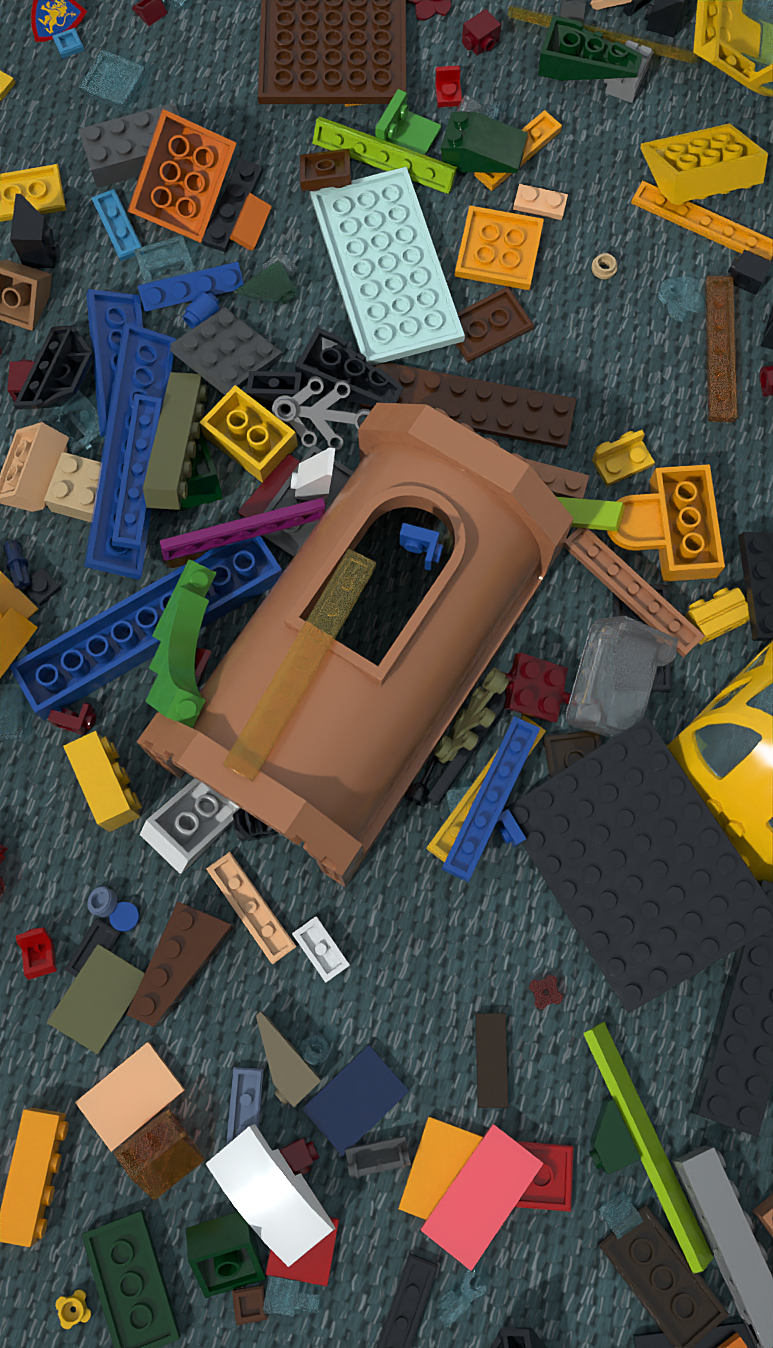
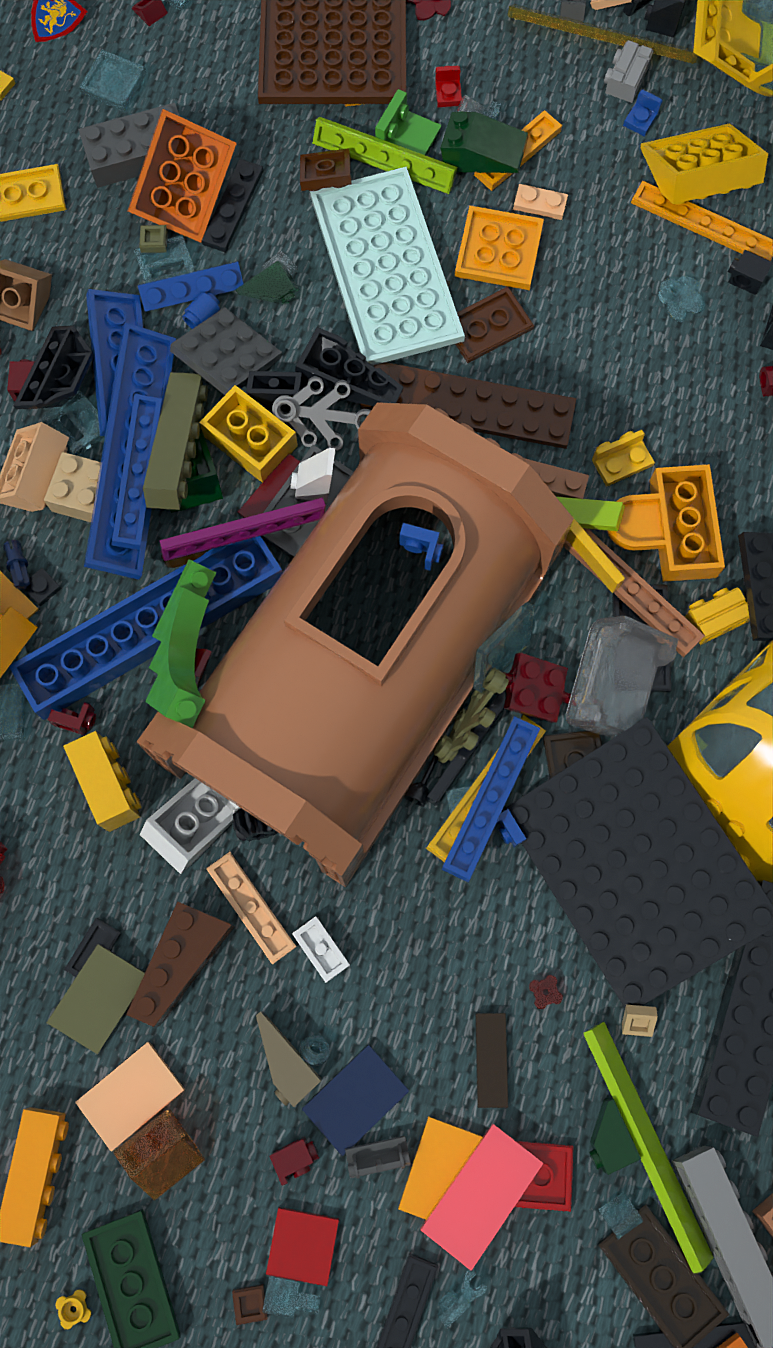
(32, 236): black slope -> none
(37, 952): red bracket -> none
(68, 43): dark azure tile -> none
(102, 901): sand blue tile -> none
(117, 224): dark azure tile -> none
(125, 917): blue tile -> none
(153, 238): none -> olive tile
(224, 1254): dark green slope -> none
(245, 1100): sand blue tile -> none
(250, 222): orange tile -> none
(270, 1196): white slope -> none
(299, 665): clear yellow tile -> none
(481, 32): dark red brick -> none
(501, 647): none -> clear light blue tile
(581, 55): dark green wedge -> none
(594, 557): none -> yellow tile
(604, 259): tan plate -> none
(639, 1020): none -> tan plate
(643, 113): none -> blue bracket
(720, 349): clear orange plate -> none

